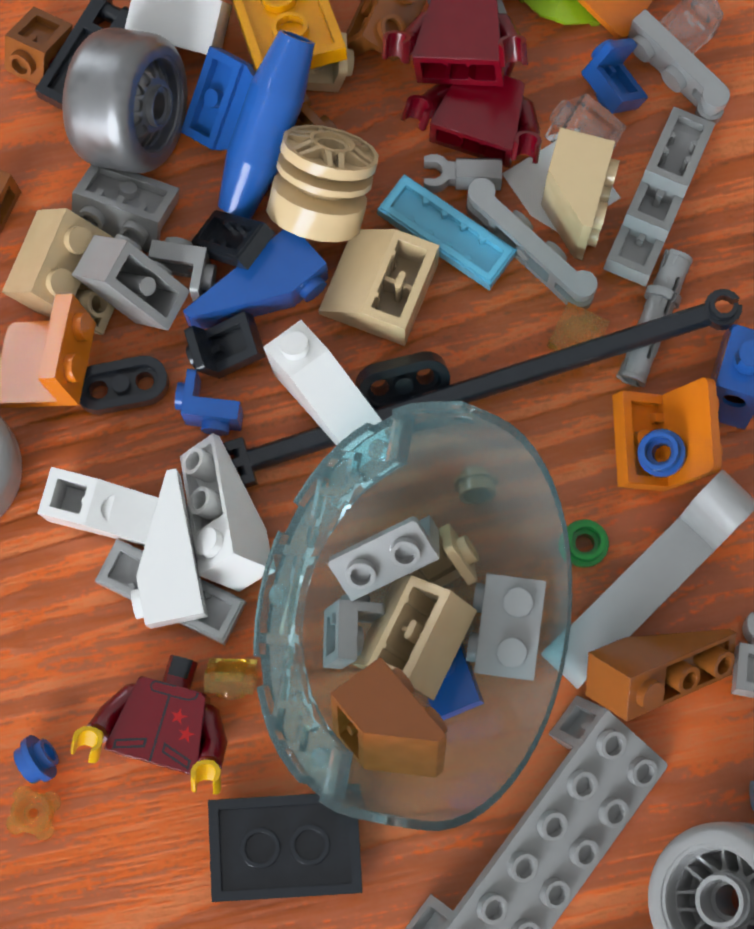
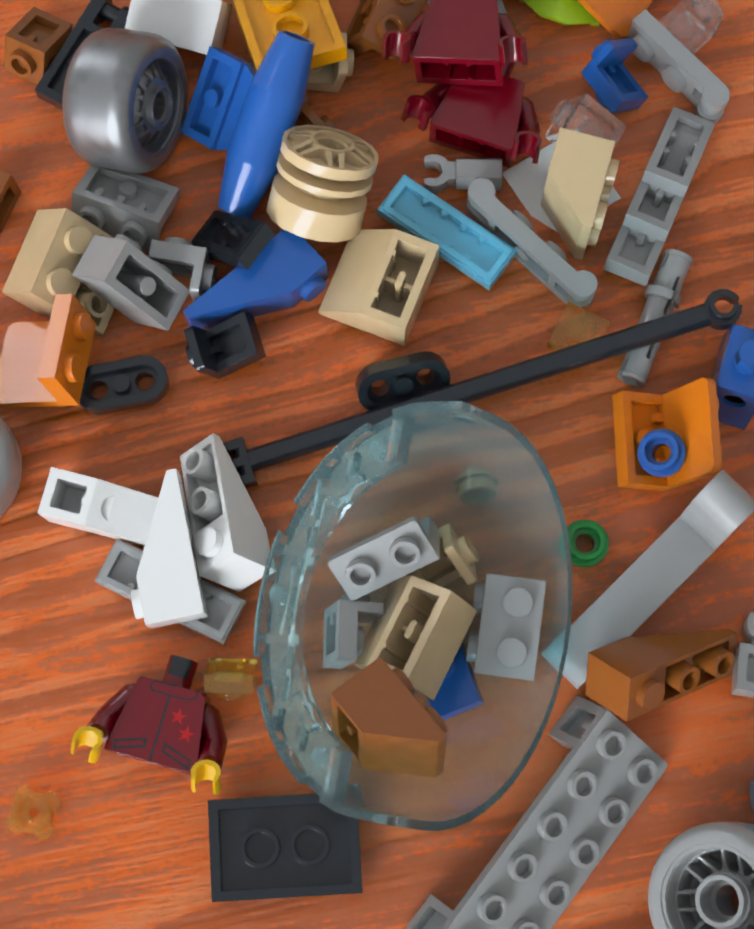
(36, 759): blue plate -> none
(210, 414): blue bracket -> none
(318, 382): white slope -> none

